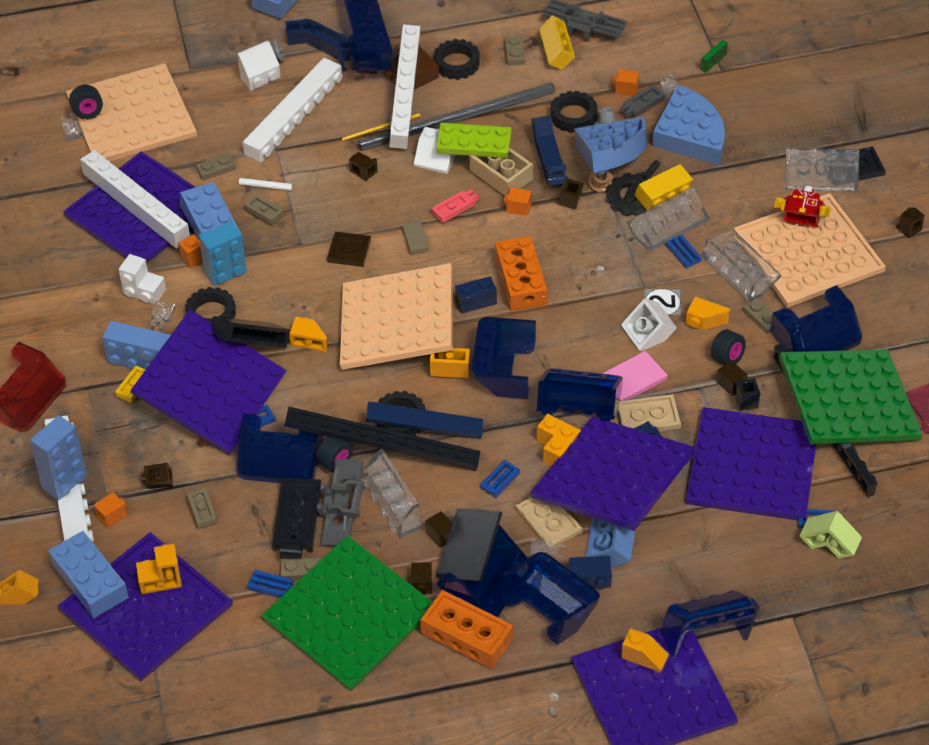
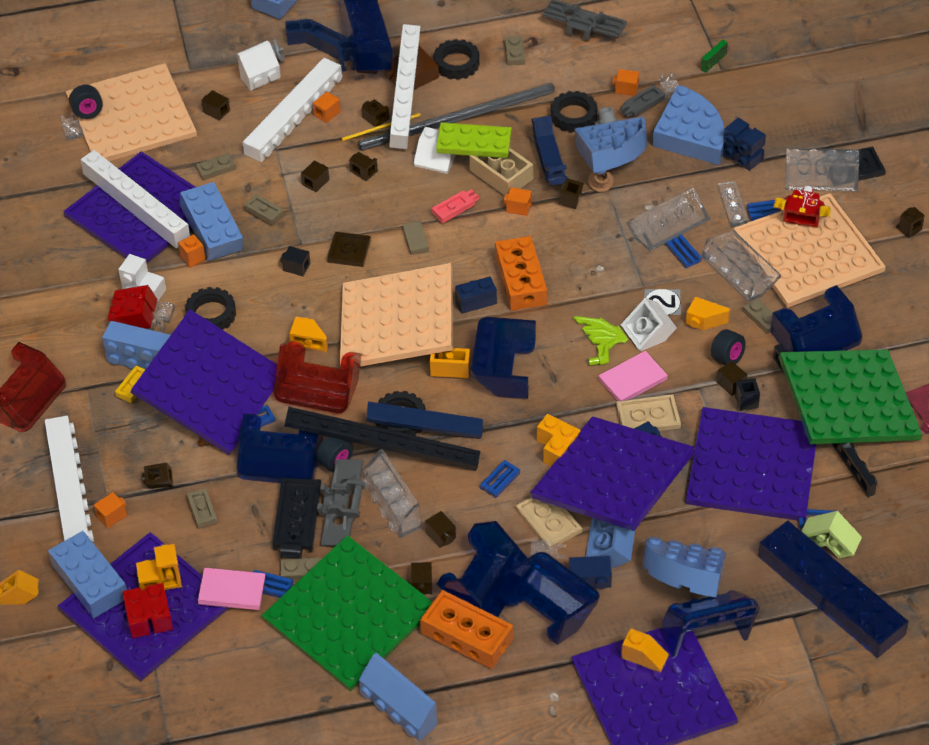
(58, 457): medium blue brick -> none
(133, 306): none -> red piece
(147, 605): none -> red piece
(215, 105): none -> dark brown brick
(222, 253): dark azure brick -> none
(231, 588): none -> bright pink tile
(250, 332): black brick -> none
(265, 184): white bar -> none
(295, 261): none -> black brick
(315, 176): none -> dark brown brick
(315, 384): none -> clear red windscreen
(326, 107): none -> orange brick
(372, 110): none -> dark brown brick
(398, 698): none -> medium blue slope
(469, 544): black piece -> none
(556, 43): yellow brick -> none
(579, 392): clear blue windscreen -> none
(601, 333): none -> lime animal
(627, 205): pearl dark grey bar -> none
(663, 187): yellow brick -> none
(685, 565): none -> medium blue brick
(733, 203): none -> clear plate
(744, 144): none -> dark blue brick
(757, 207): none -> blue tile
(833, 589): none -> clear blue brick

